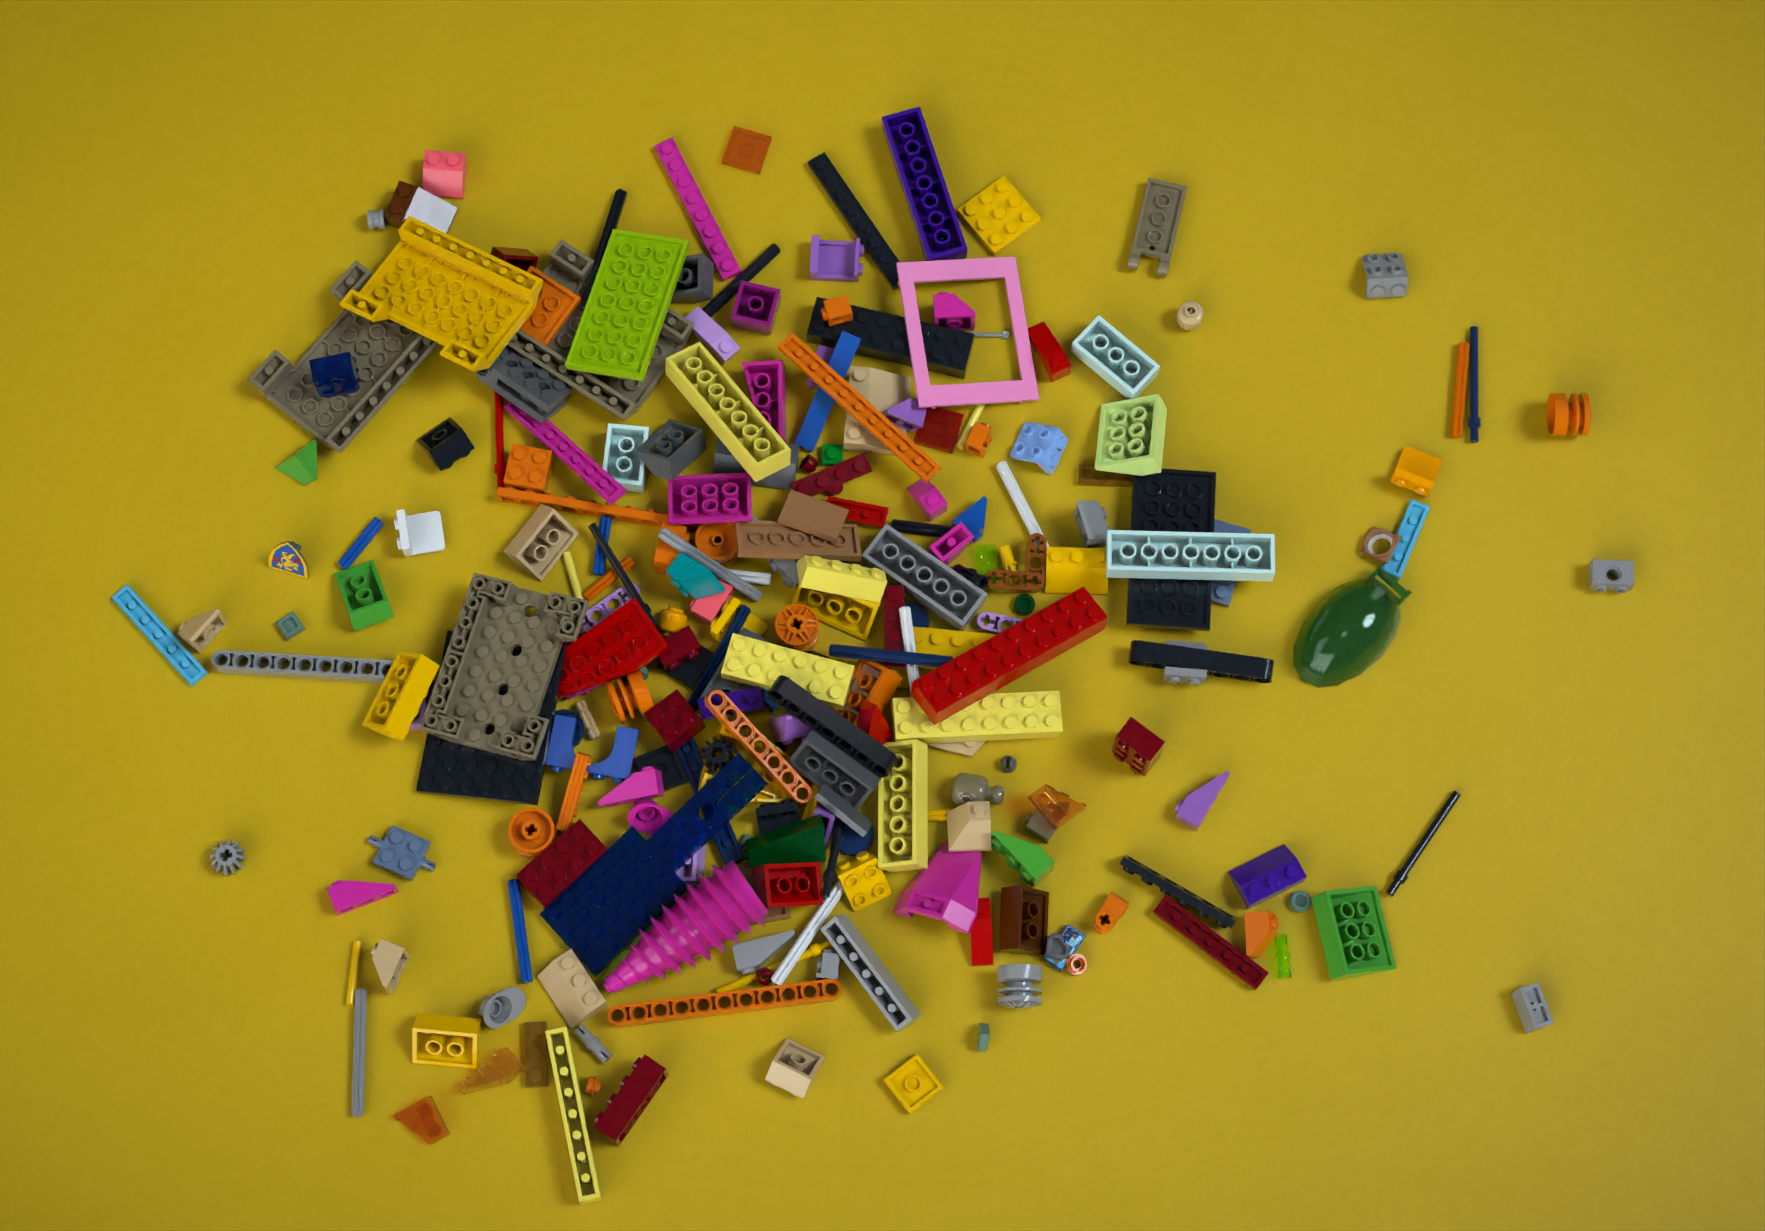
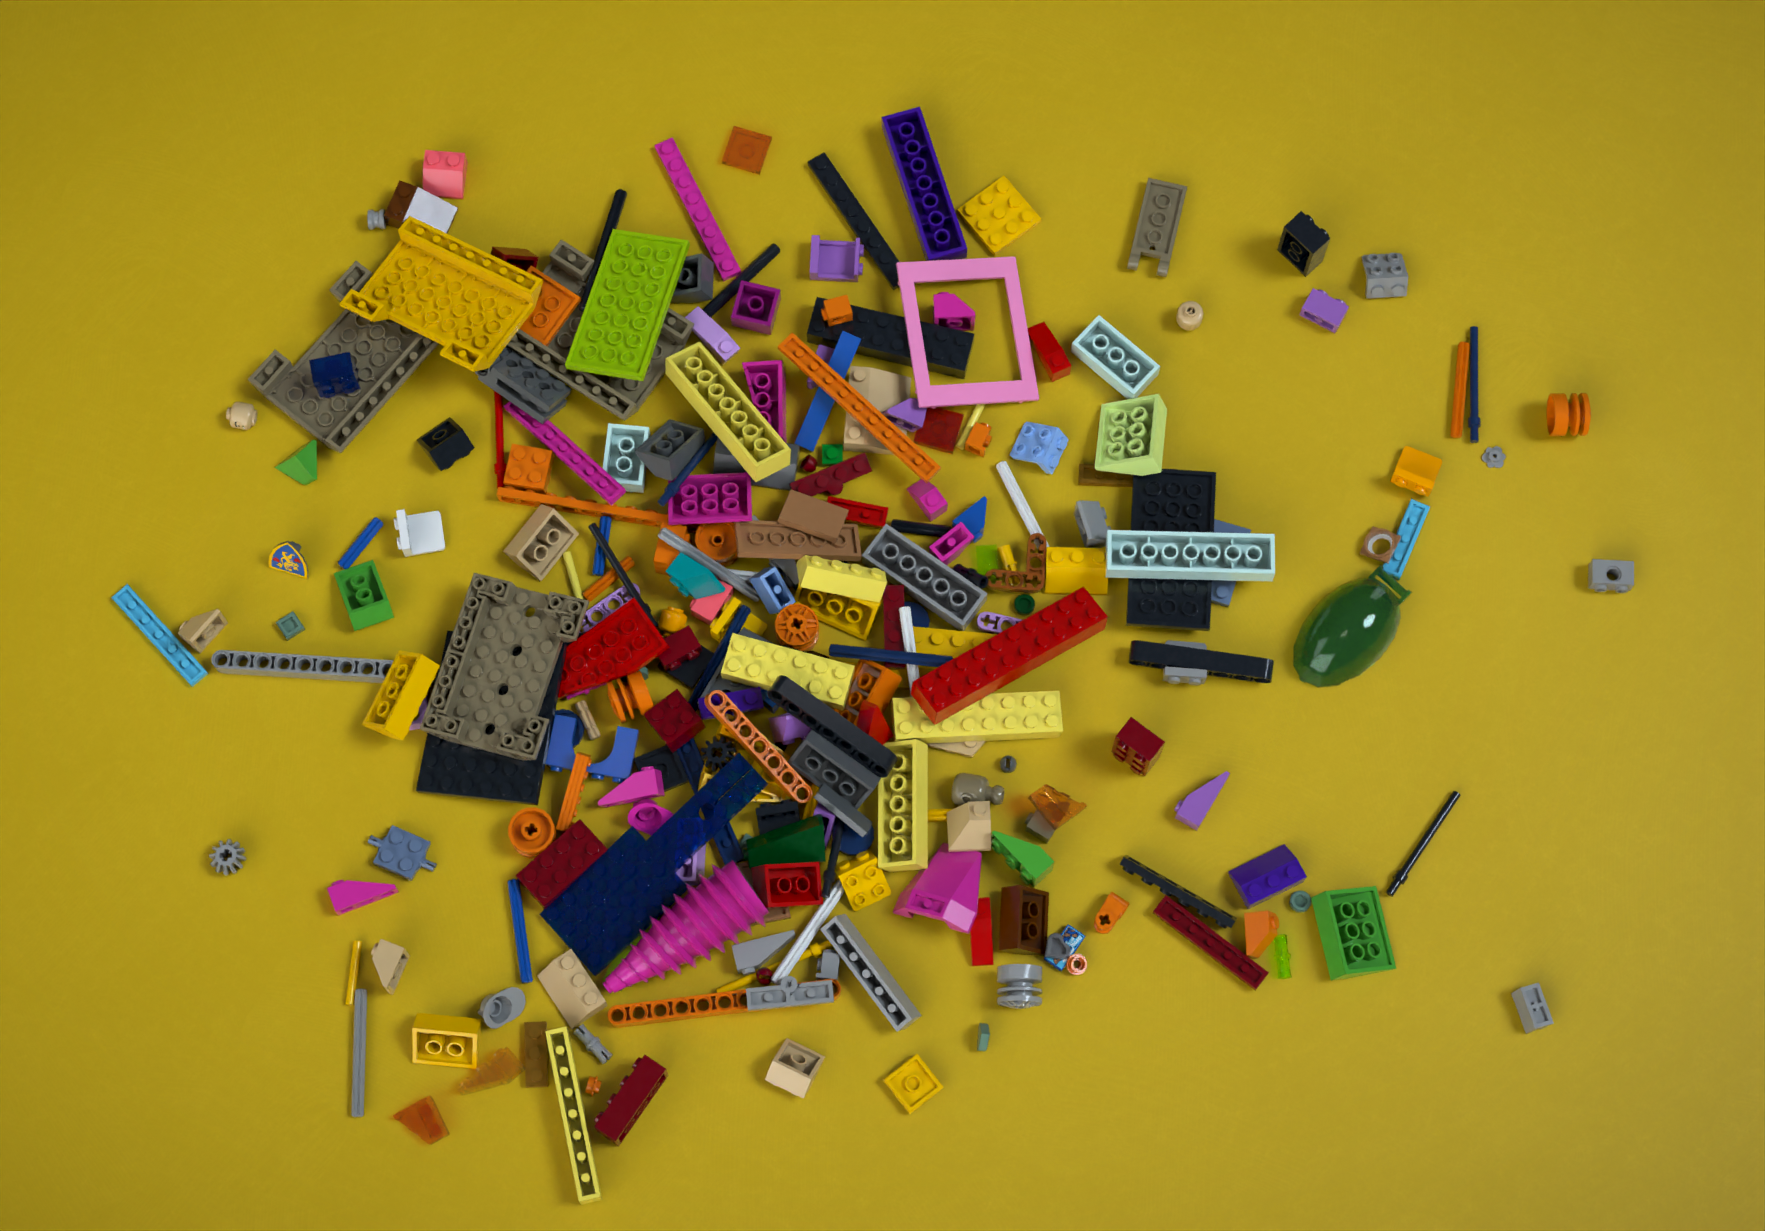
(242, 415): none -> tan head
(673, 487): none -> dark blue bar
(772, 589): none -> medium blue brick
(789, 994): none -> light grey hinge
(1005, 335): light grey hinge -> none
(1303, 243): none -> black brick
(1324, 310): none -> medium lavender brick
(1490, 460): none -> light grey plant

